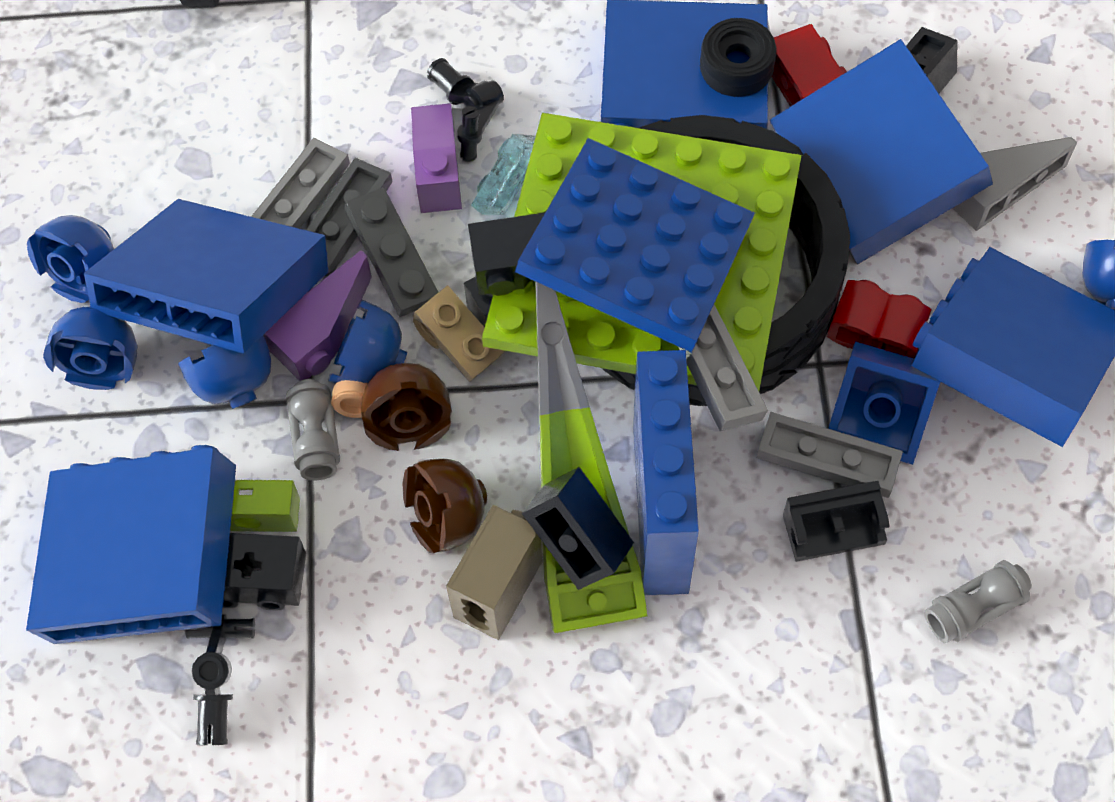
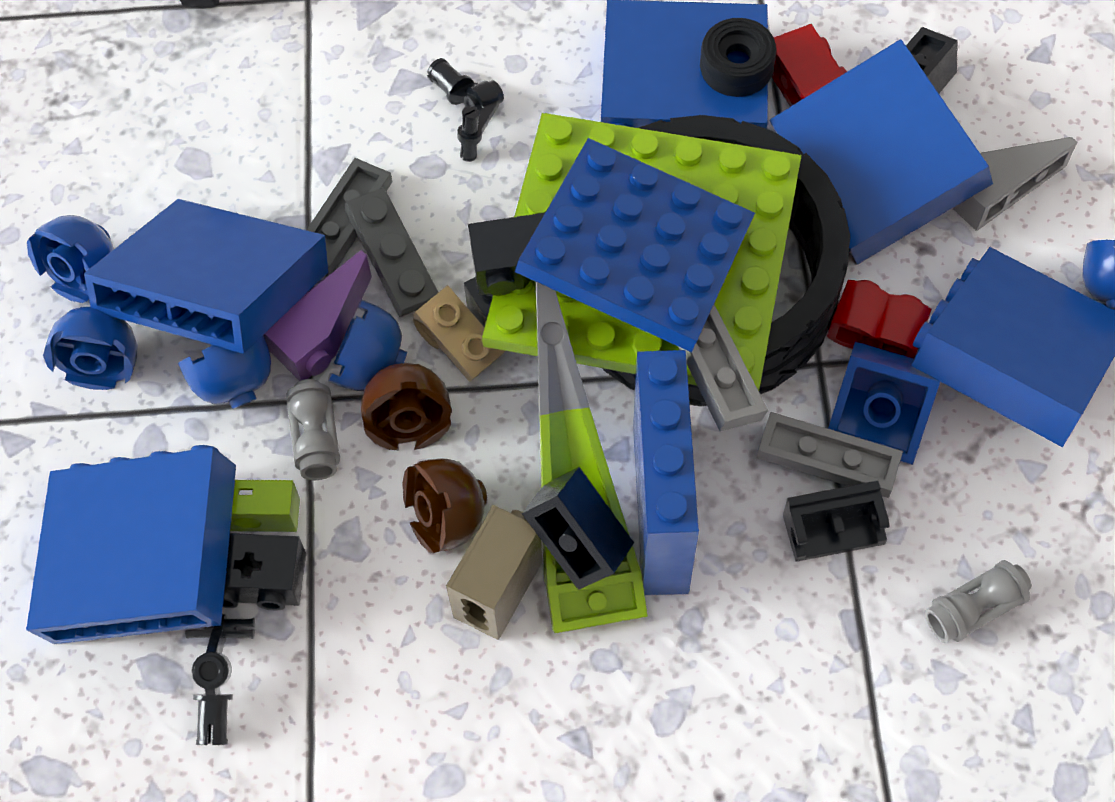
(303, 185): light grey plate -> none
(347, 398): light nougat tile -> none
(435, 158): medium lavender slope -> none
(506, 177): clear light blue plate -> none

